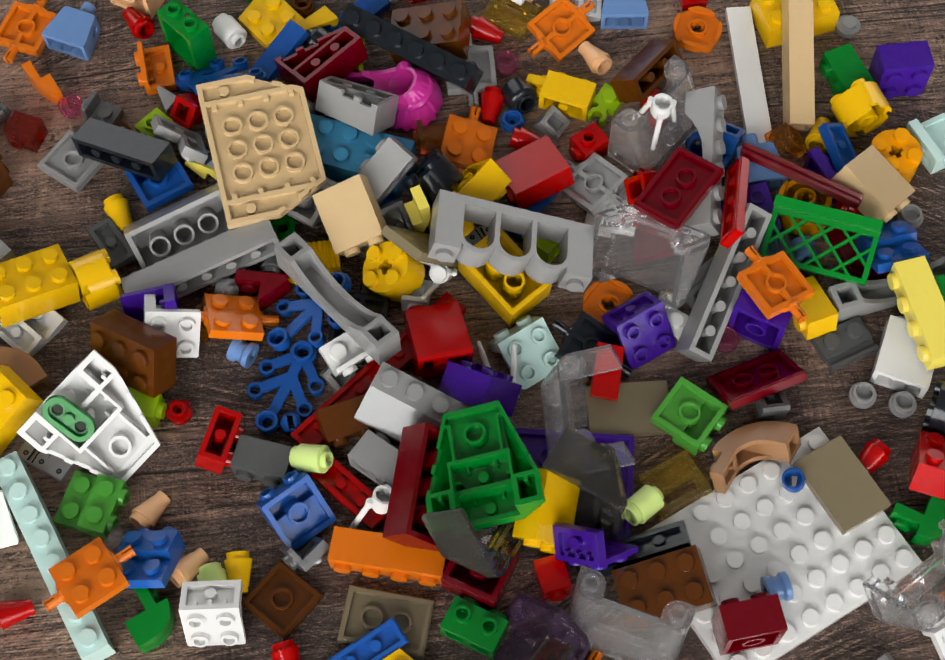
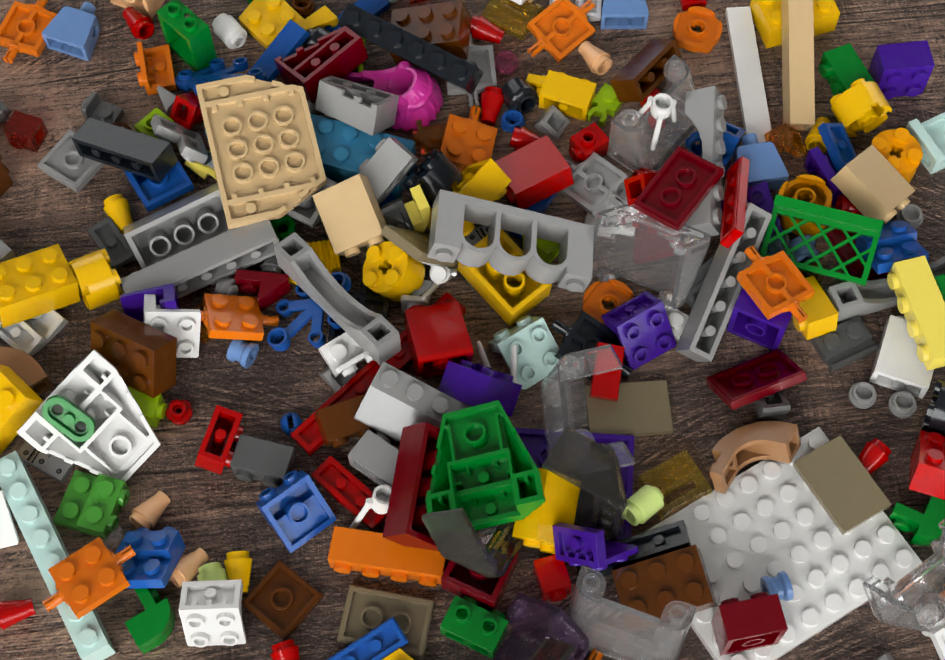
(44, 85): orange slope -> none
(70, 106): clear pink plate -> none
(288, 383): blue plant -> none
(309, 555): flat silver bracket -> none
(311, 458): yellowish green brick -> none
(690, 416): bright green plate -> none
(729, 341): clear pink plate -> none
(787, 480): blue hinge -> none
(801, 175): dark red axle -> none
(848, 26): light grey plate -> none

